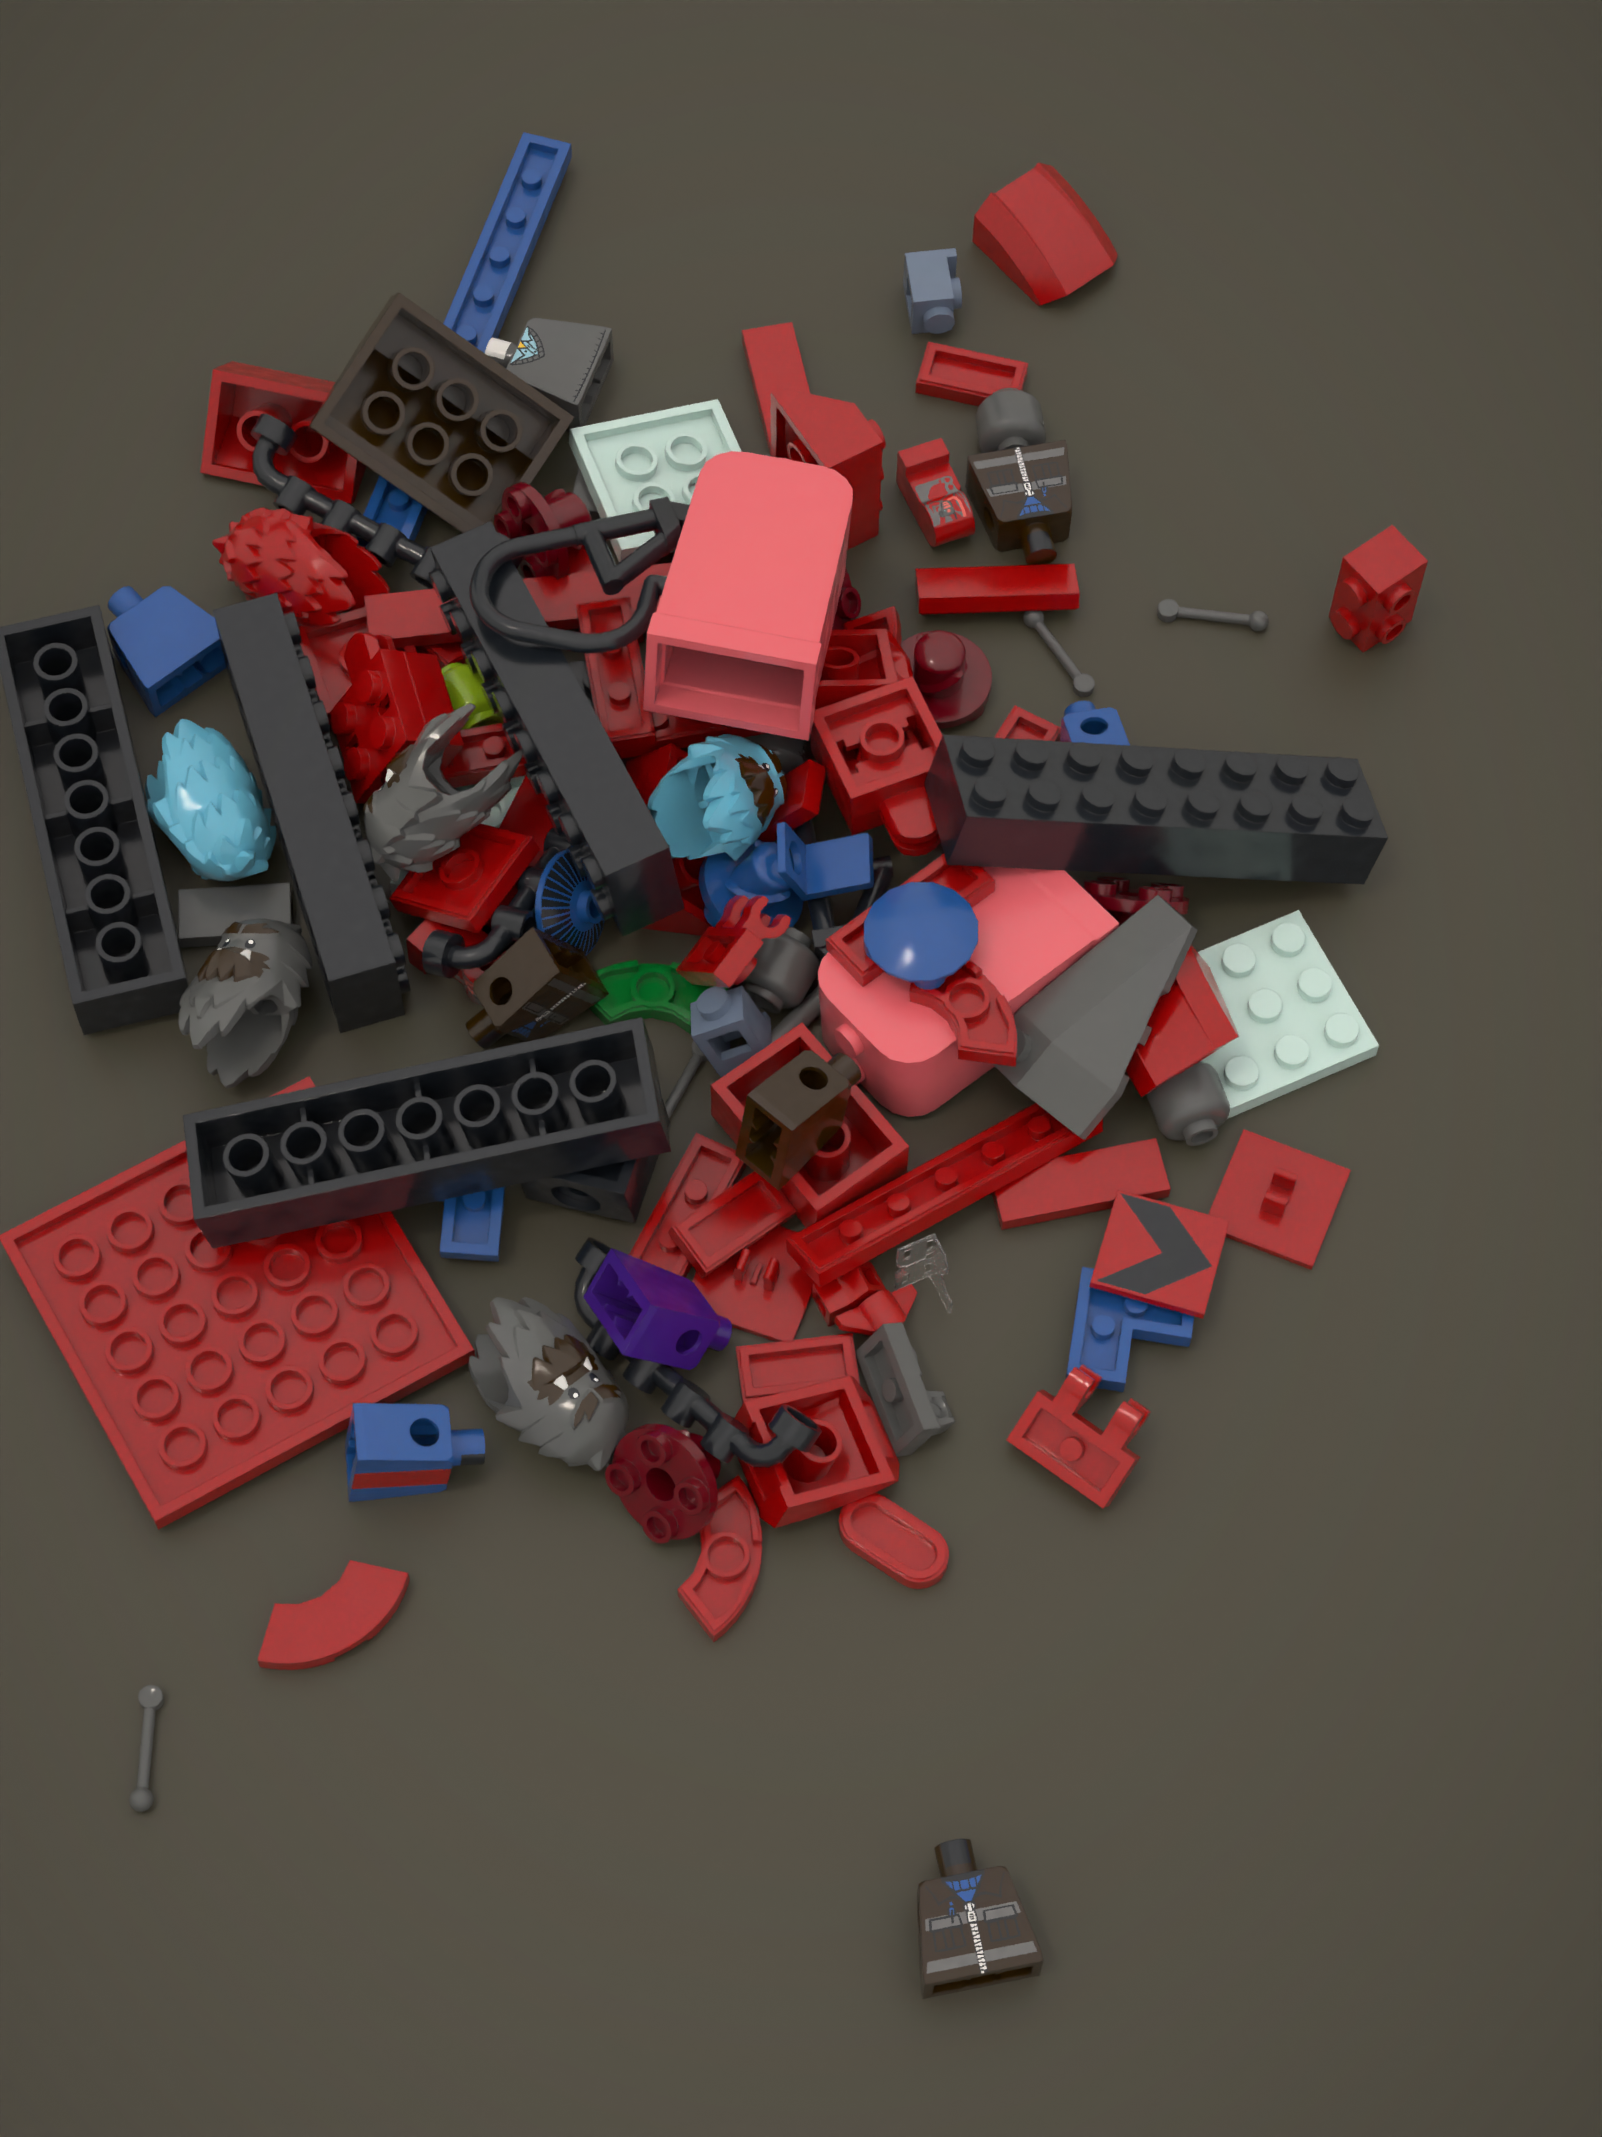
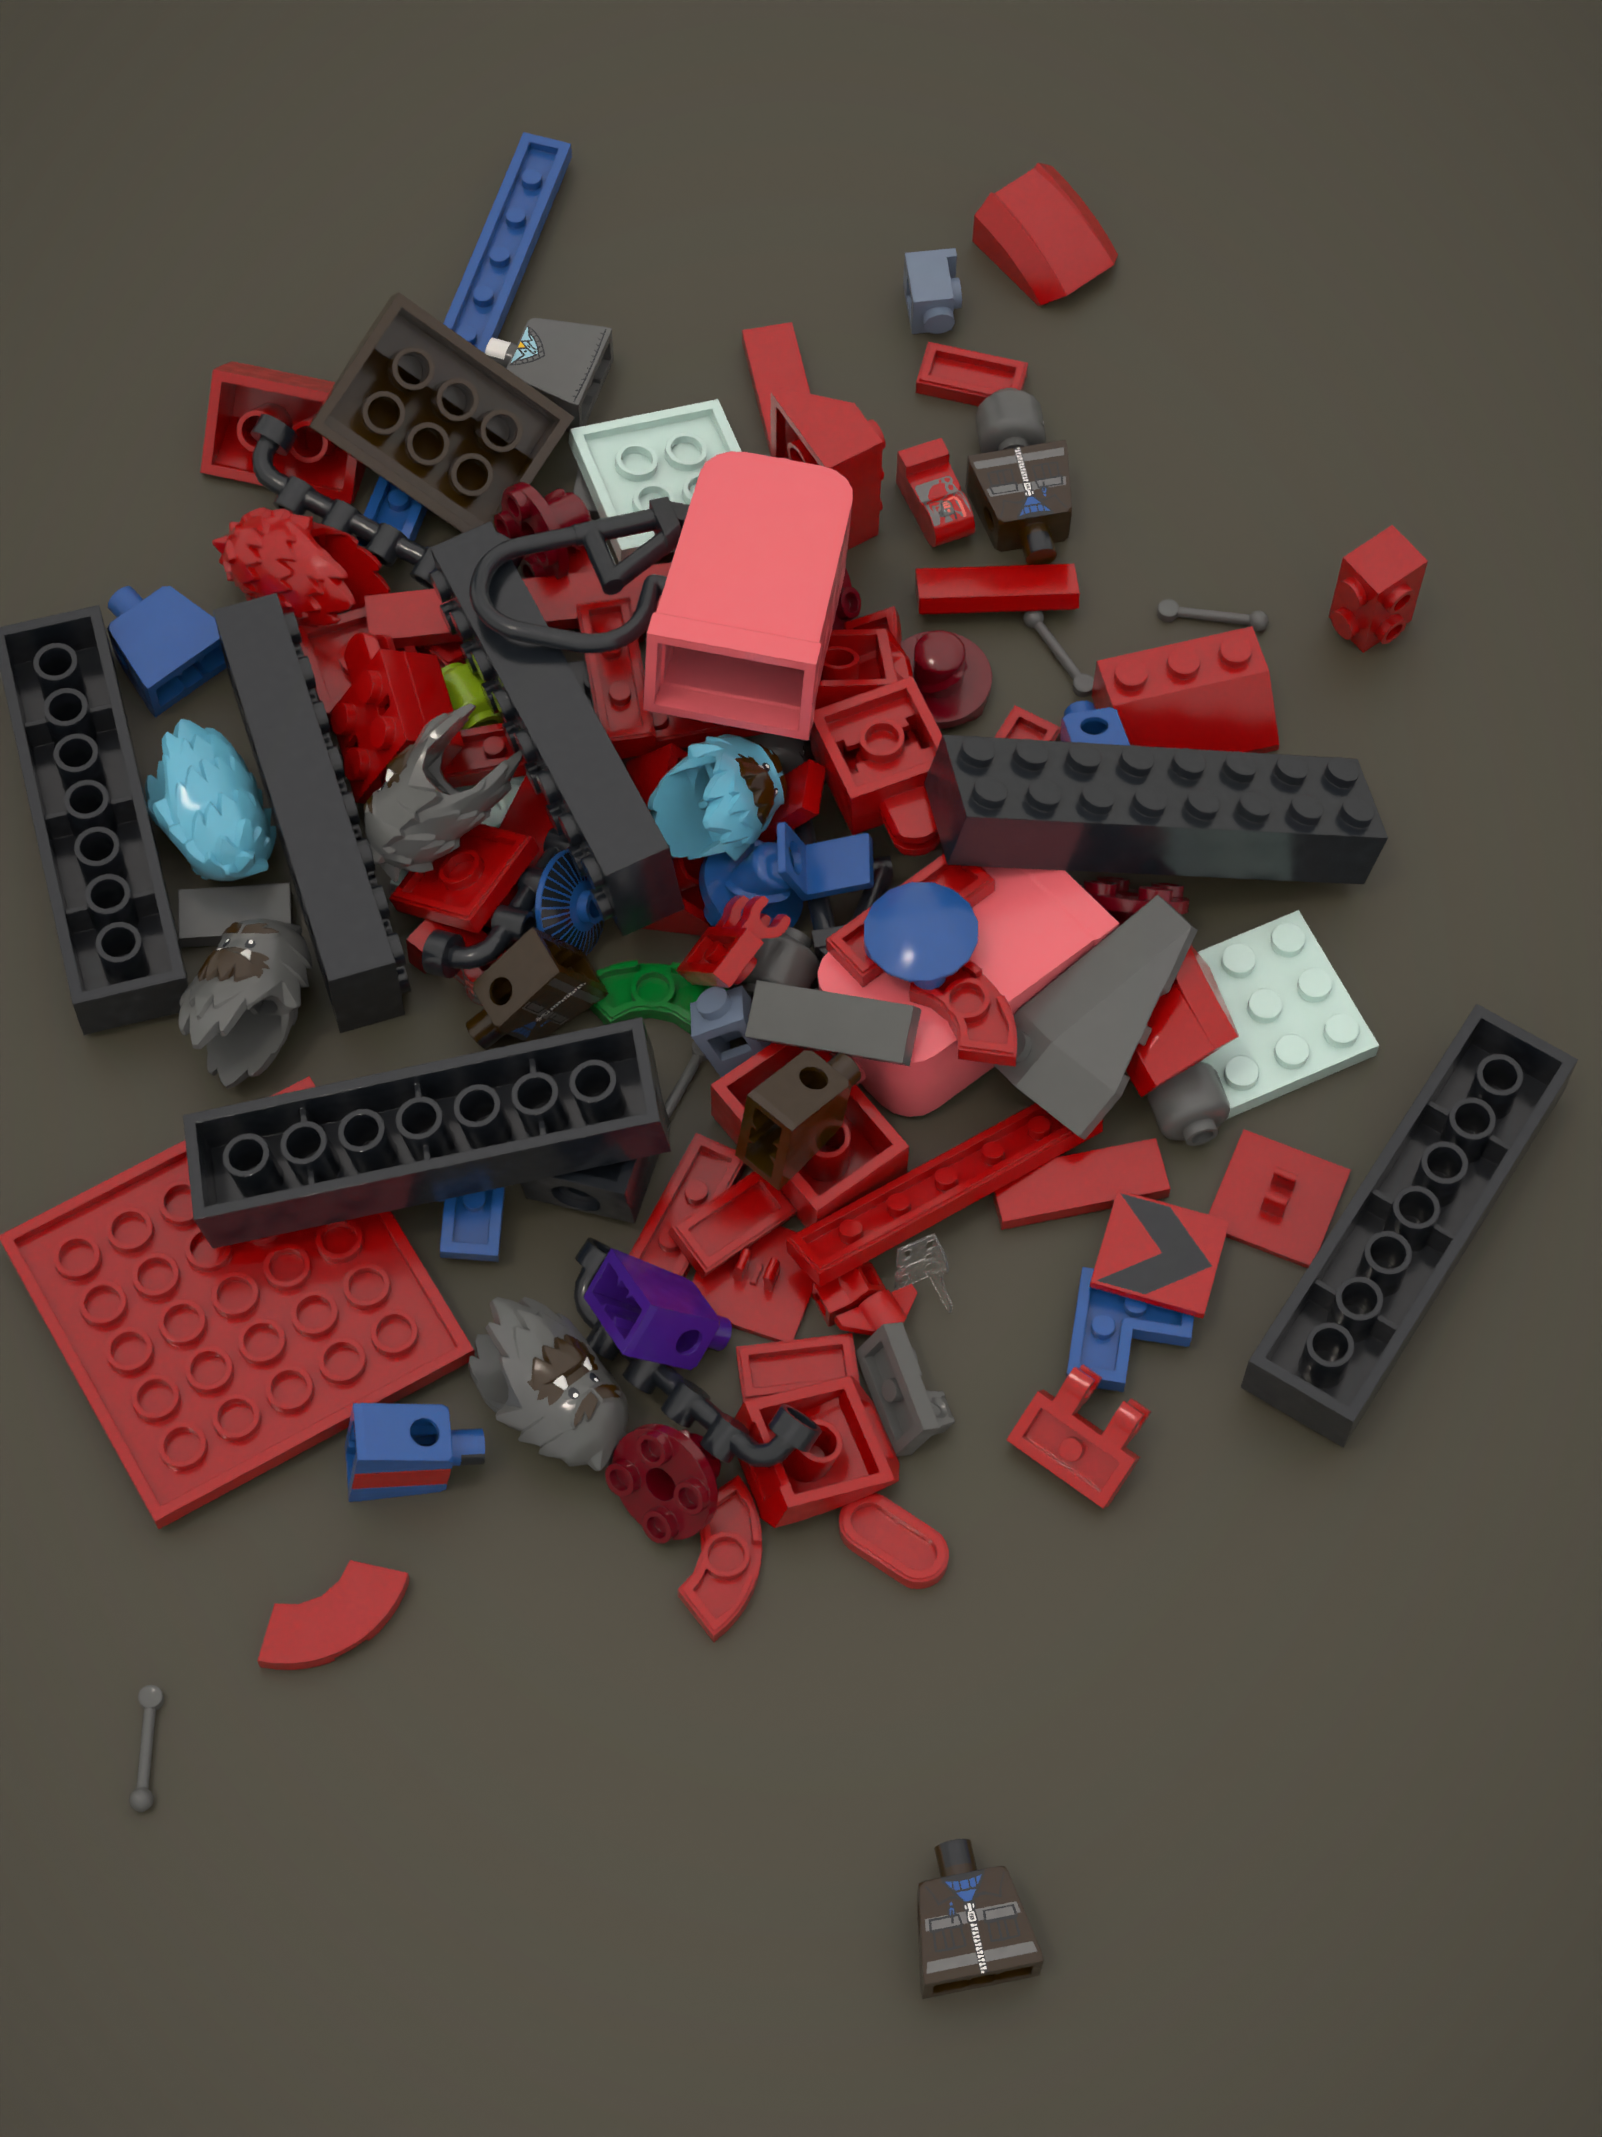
(833, 1023): none -> dark grey tile
(1193, 694): none -> red slope
(1408, 1225): none -> black brick

